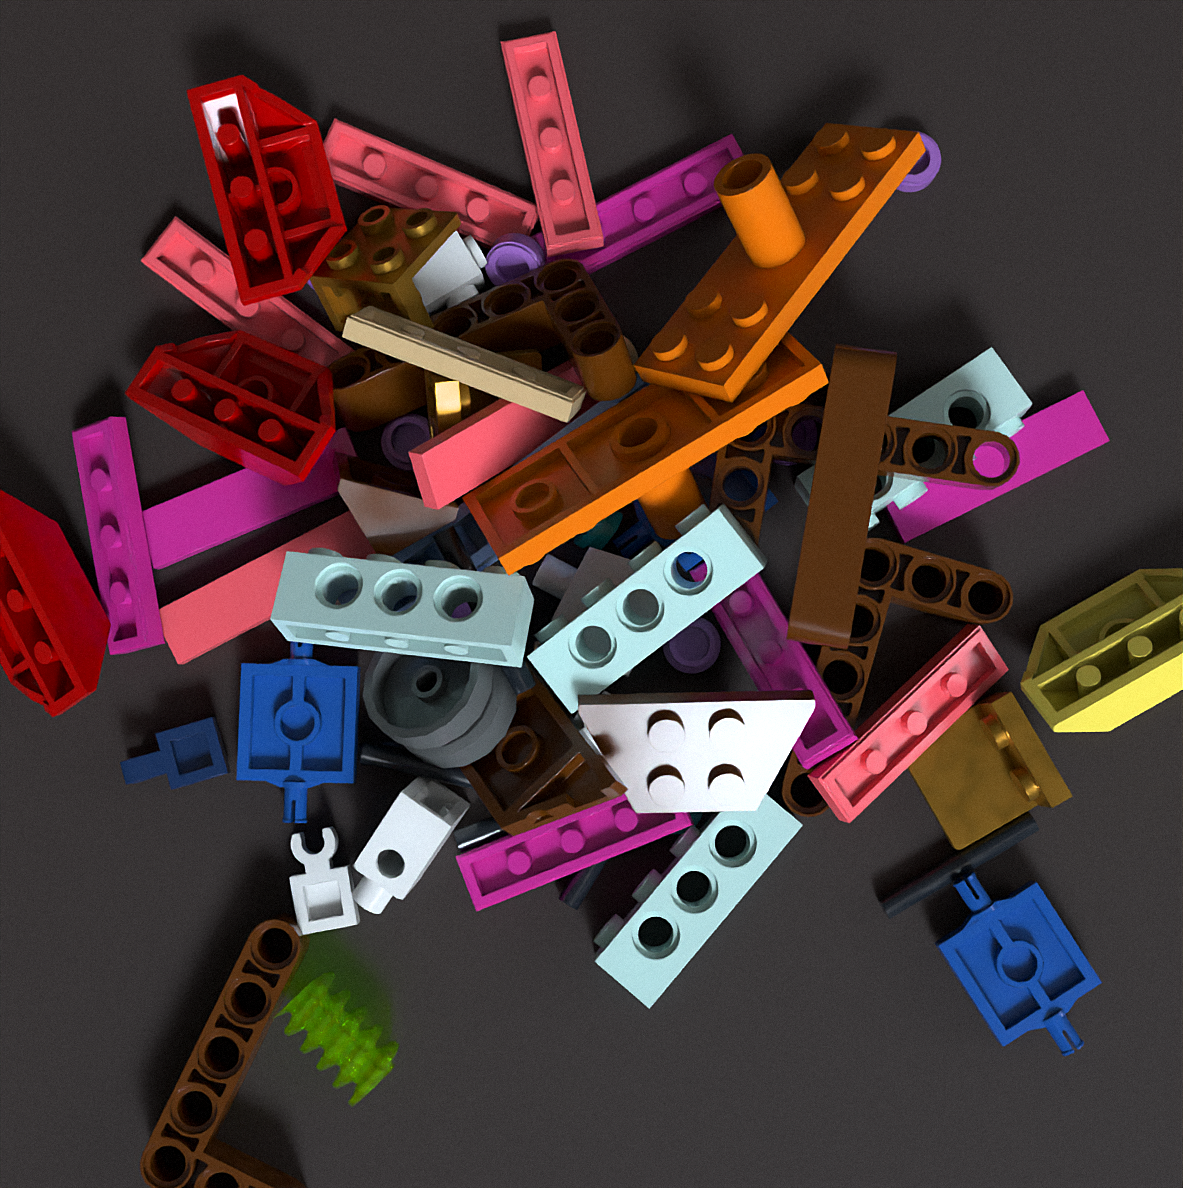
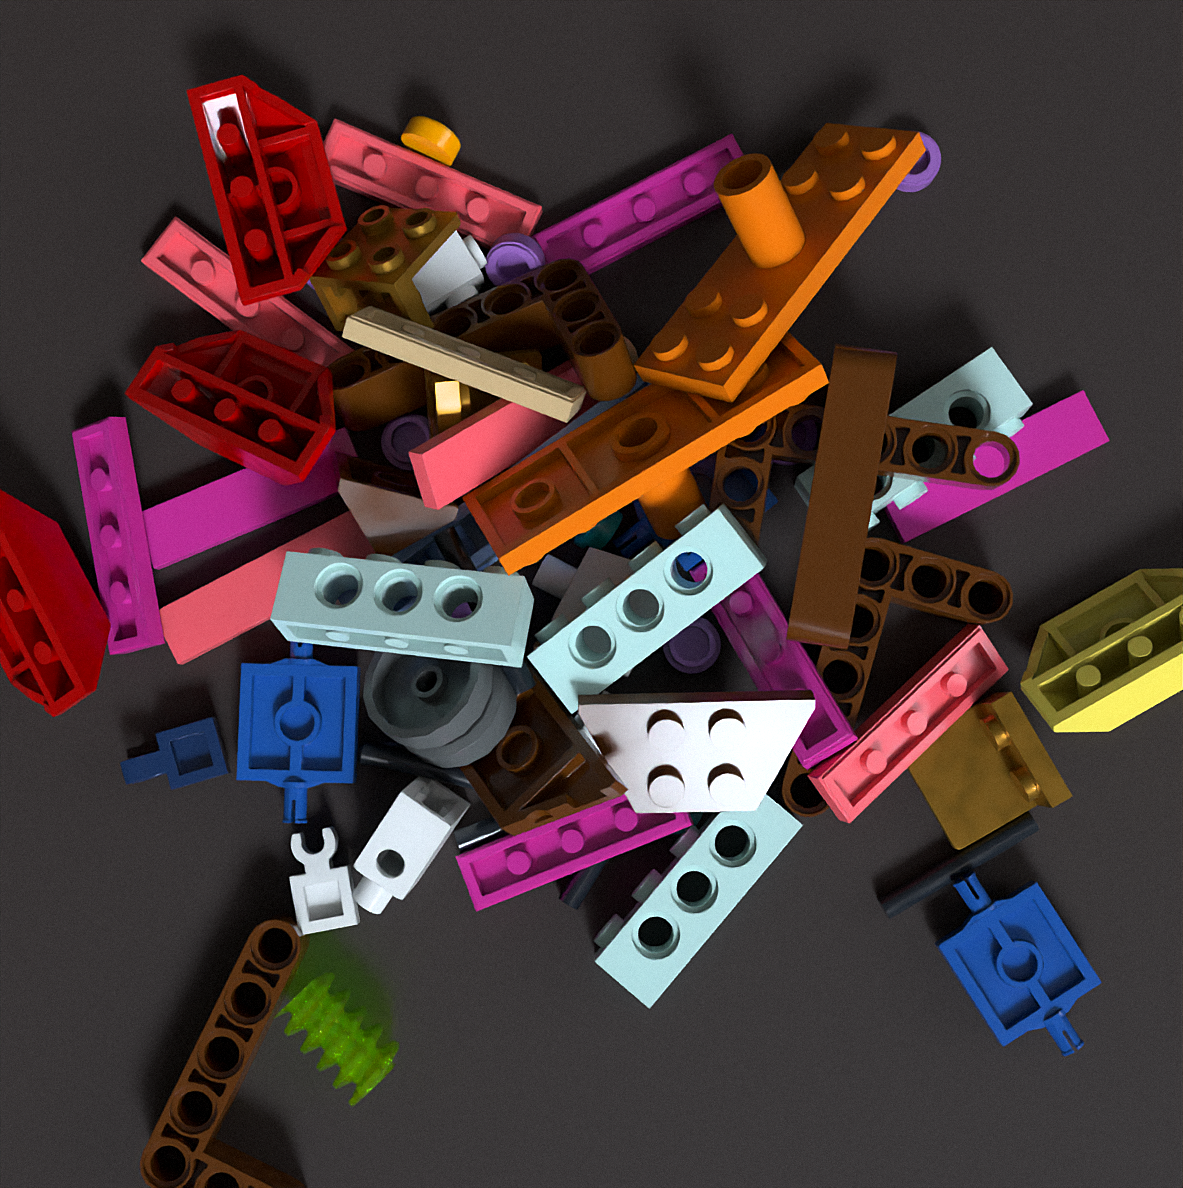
(431, 140): none -> light orange tile
(552, 144): coral tile -> none

